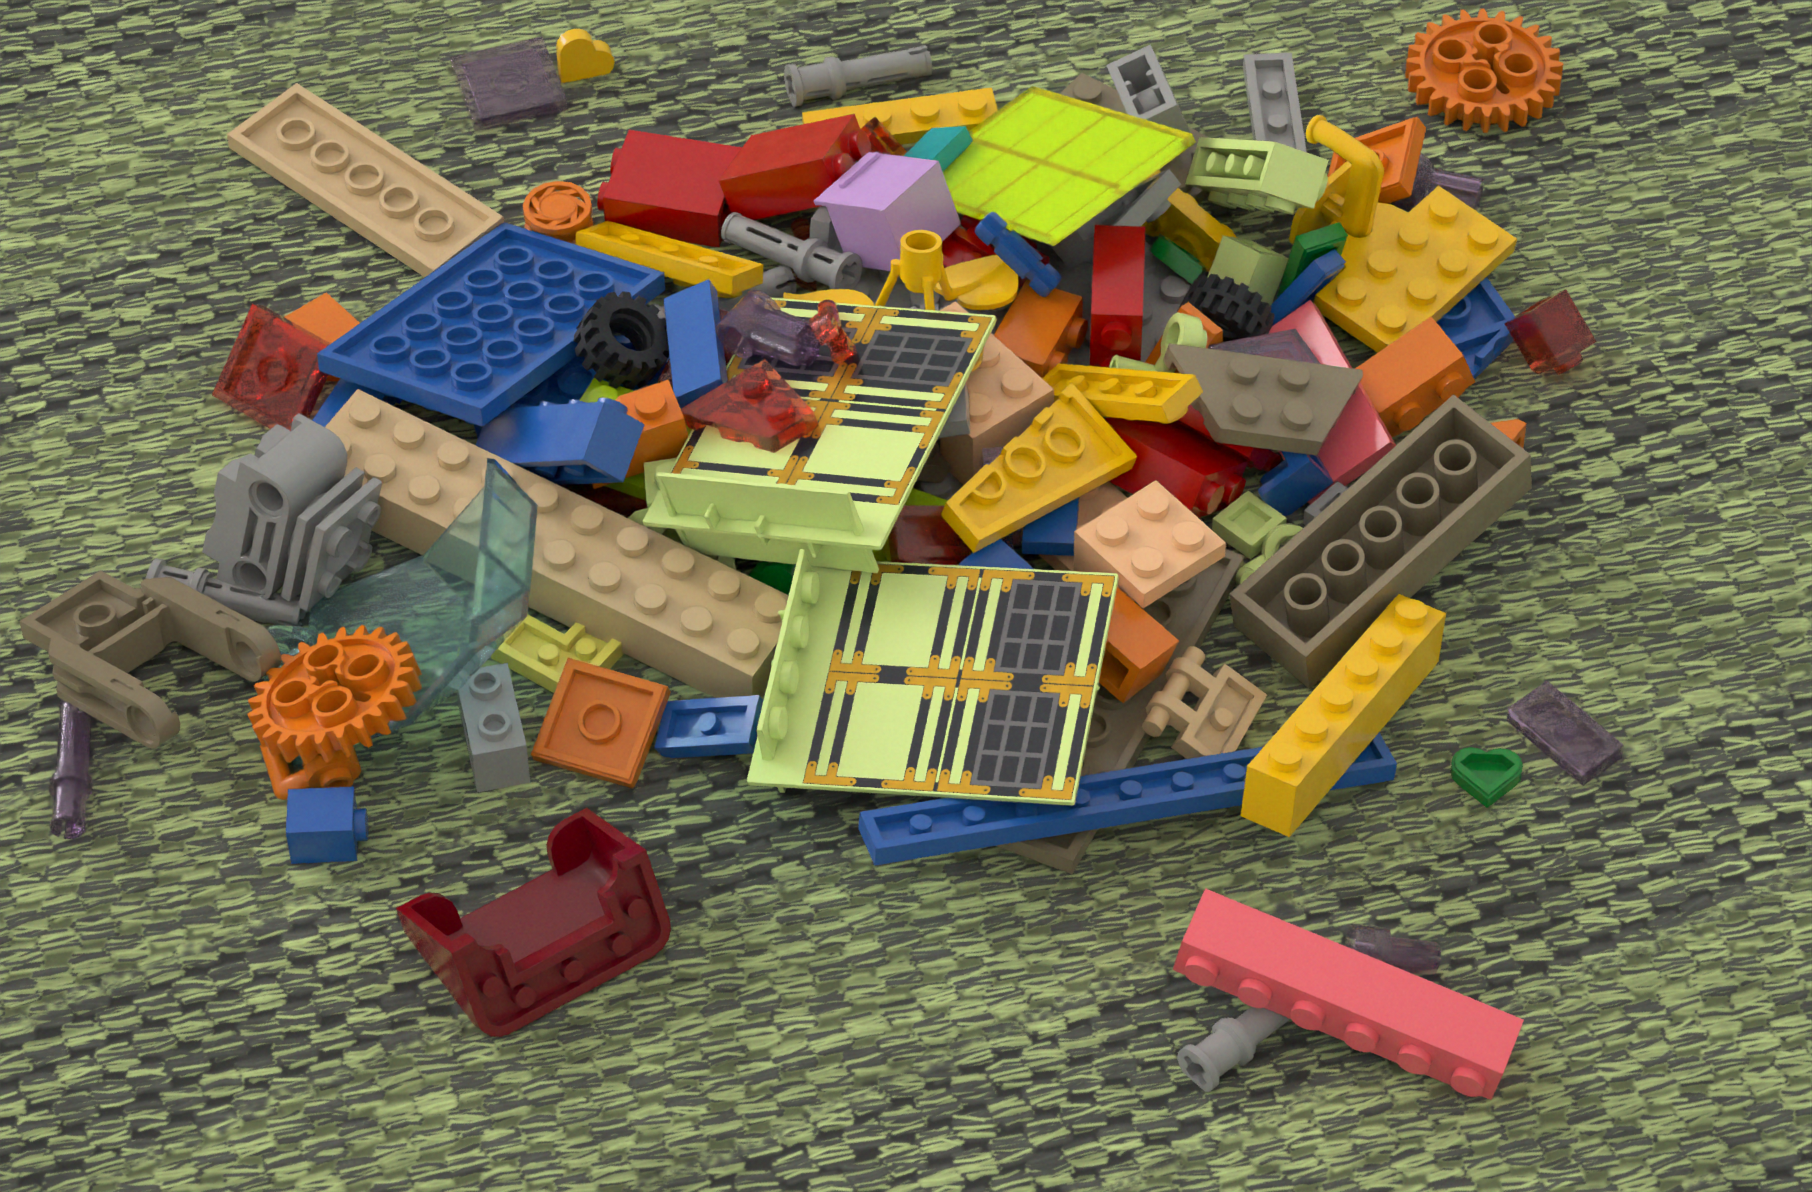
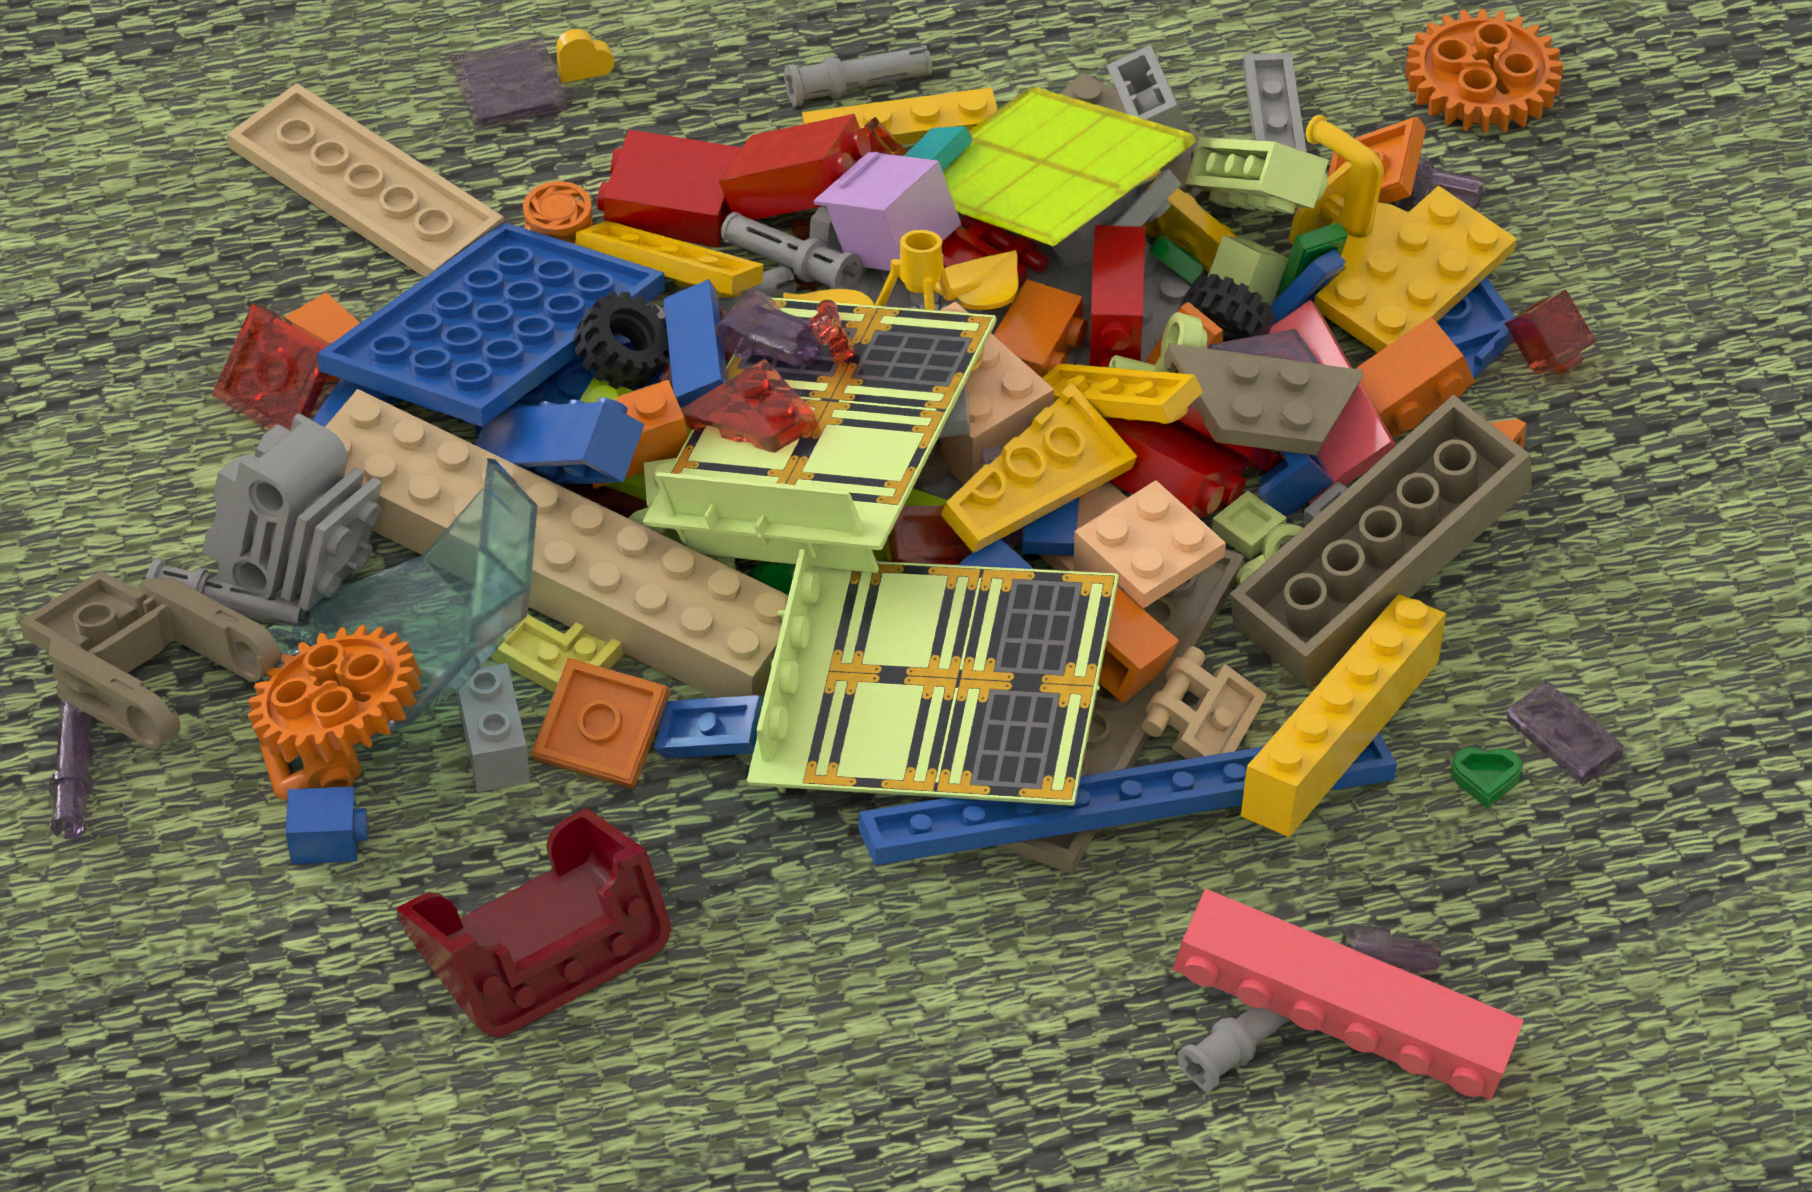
(1018, 254): blue axle -> none

